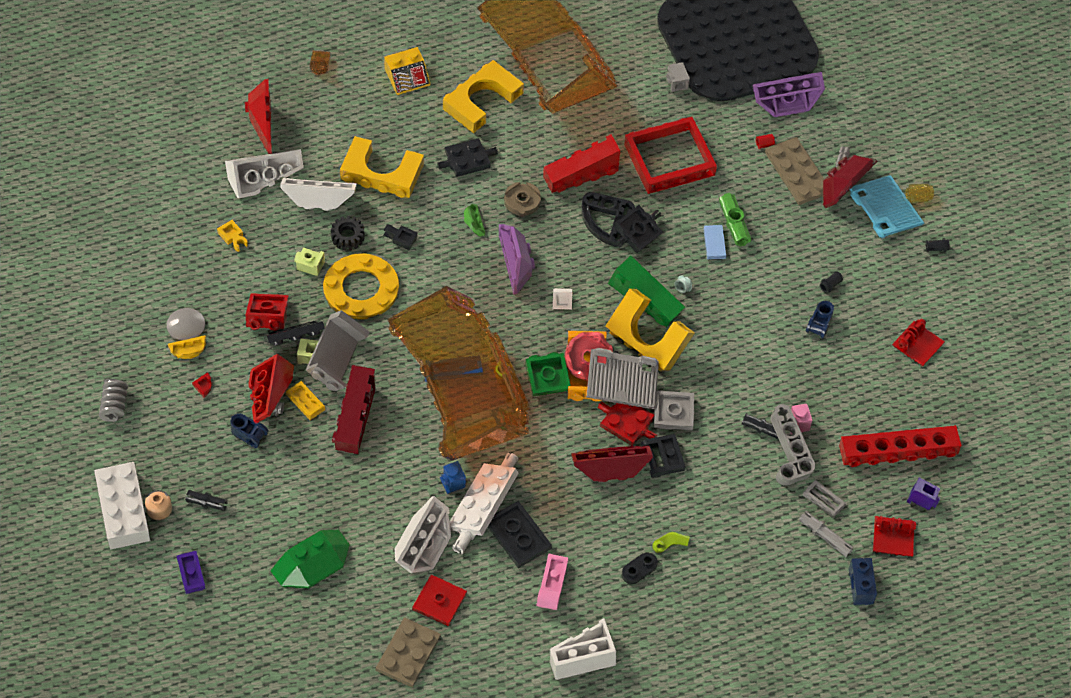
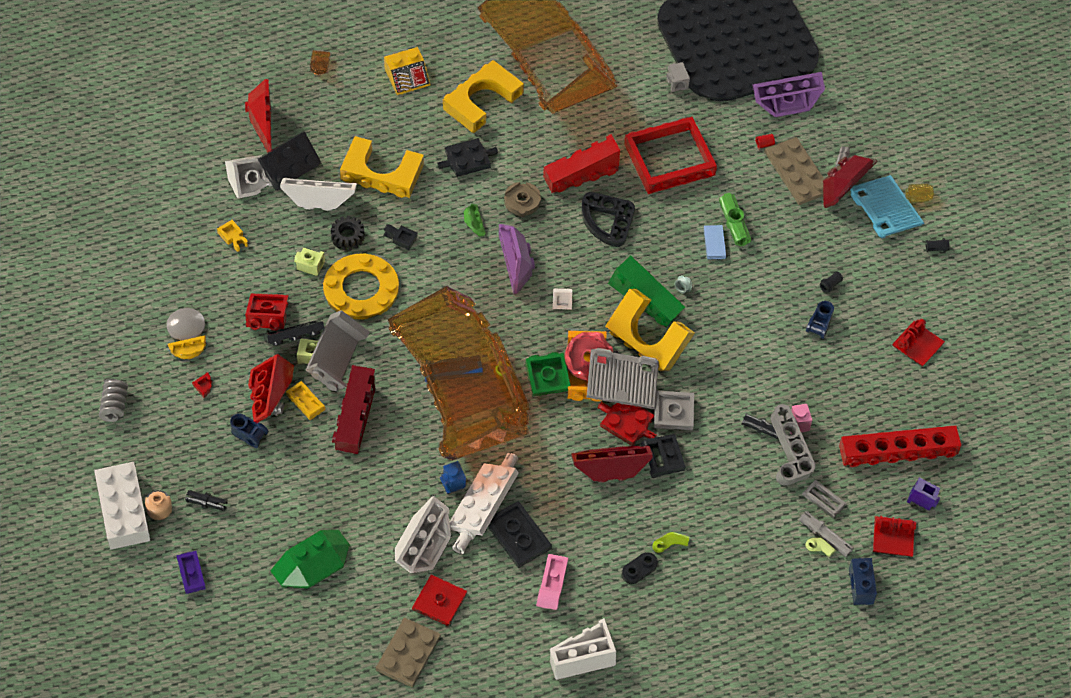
(289, 160): none -> black plate
(638, 228): black plate -> none
(820, 544): none -> yellowish green arm

